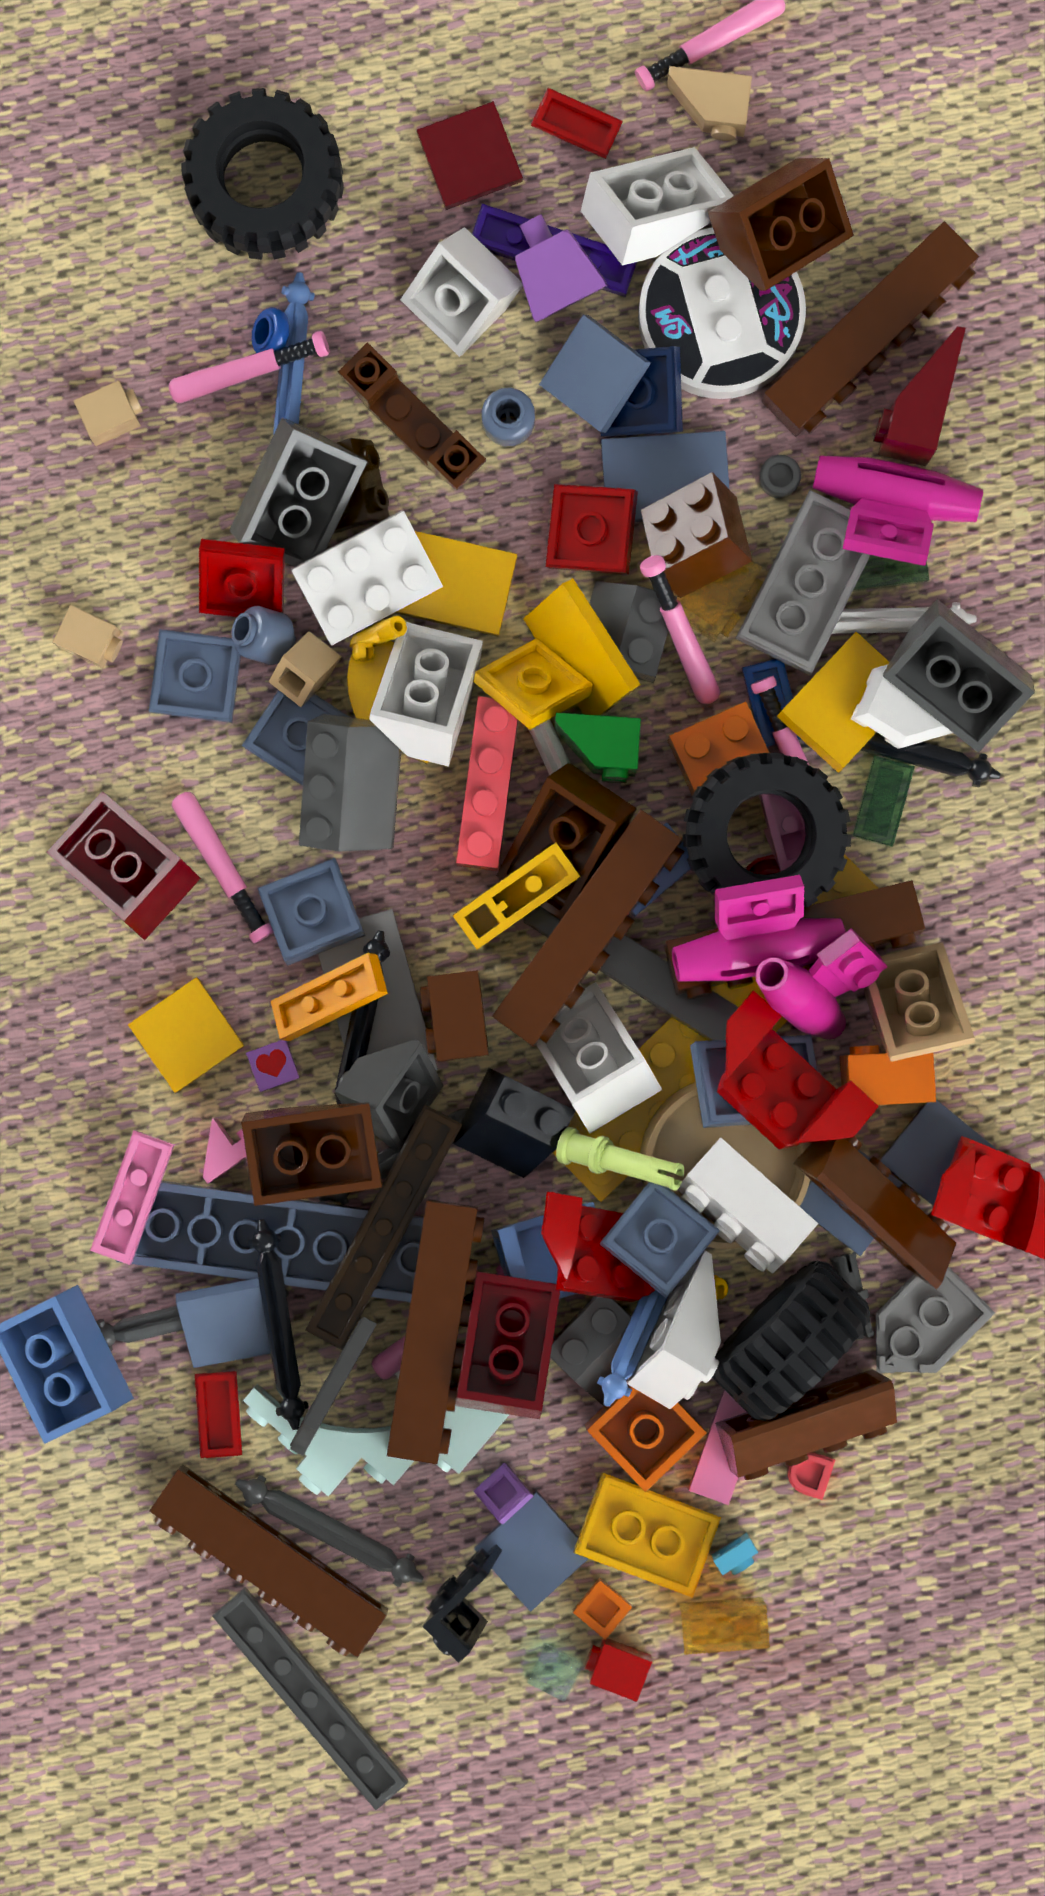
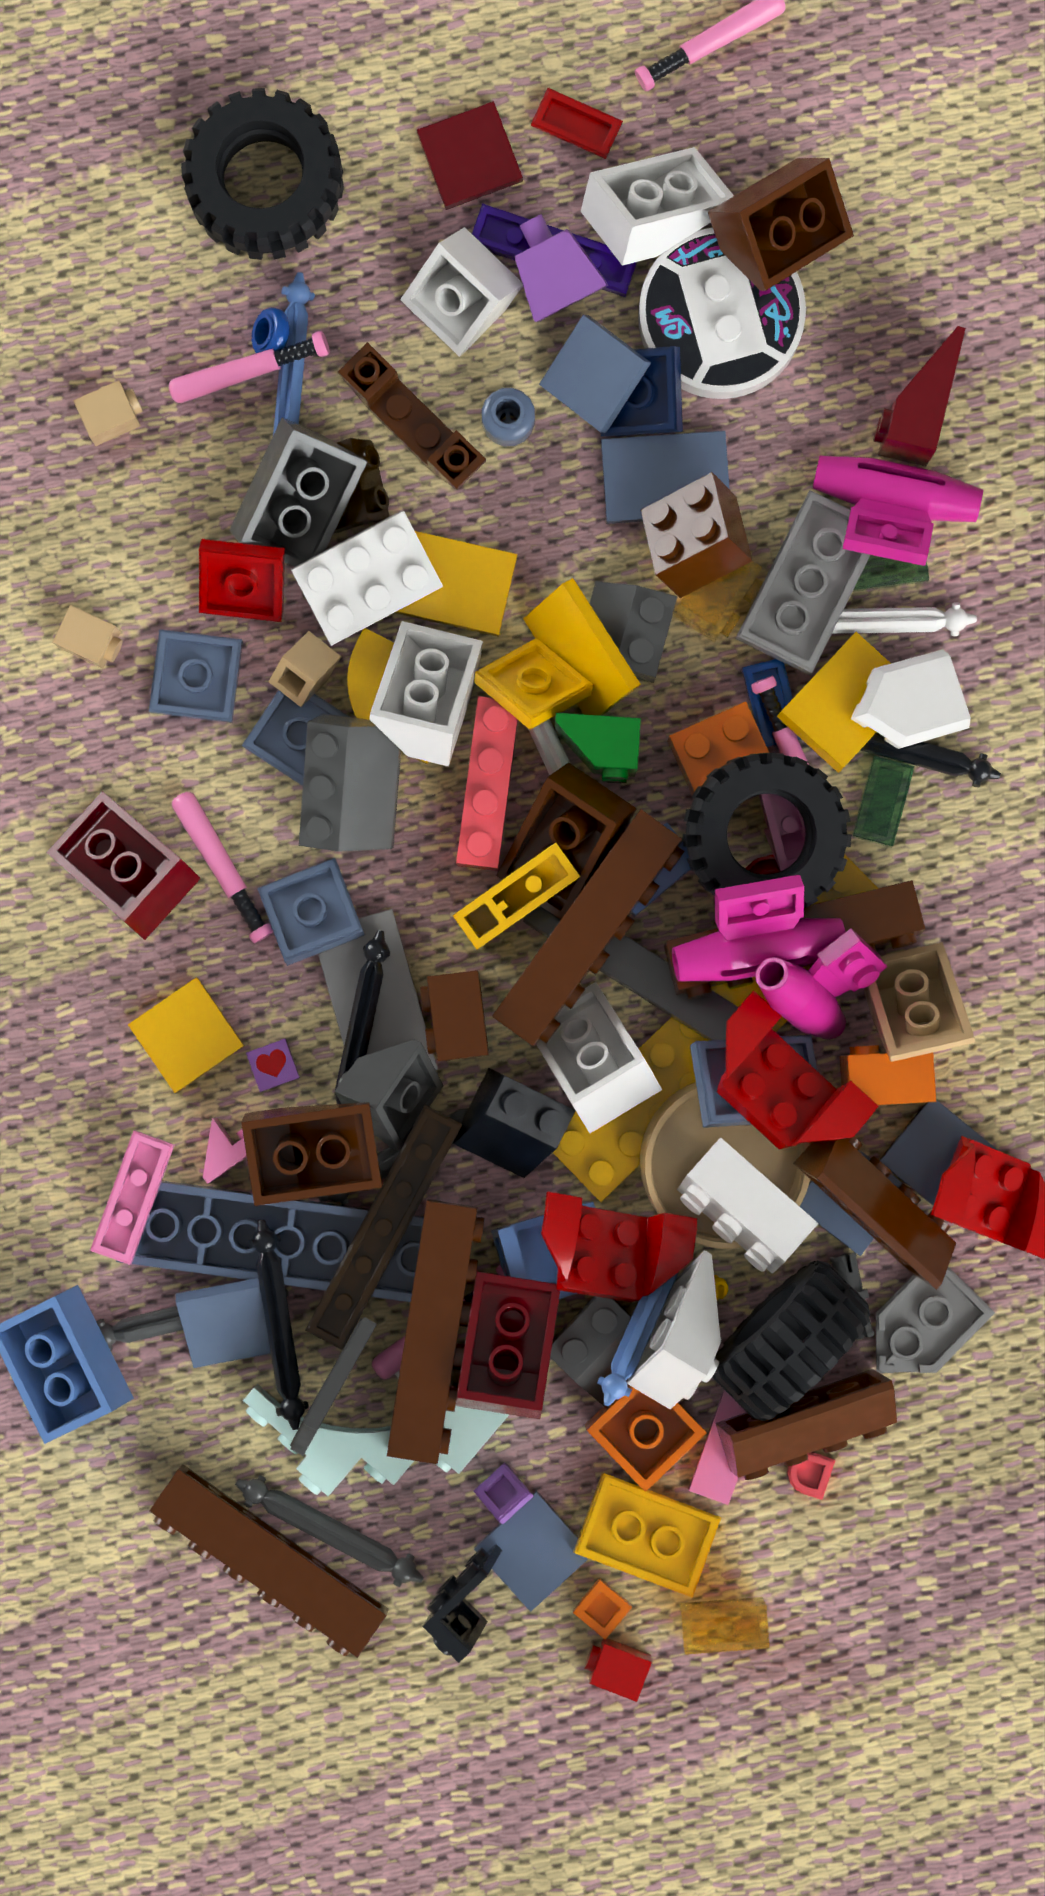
(218, 1414): red tile -> none
(263, 635): sand blue head -> none
(310, 1698): dark grey tile -> none
(329, 997): light orange plate -> none
(376, 634): yellow arm -> none
(555, 1672): clear light blue tile -> none
(591, 529): red tile -> none
(602, 1155): yellowish green pin -> none
(659, 1237): sand blue tile -> none
(687, 646): bright pink piece -> none
(713, 100): tan slope -> none
(735, 1555): medium azure plate -> none
(780, 476): dark grey tile -> none
(870, 329): reddish brown brick -> none
(959, 676): dark grey slope -> none

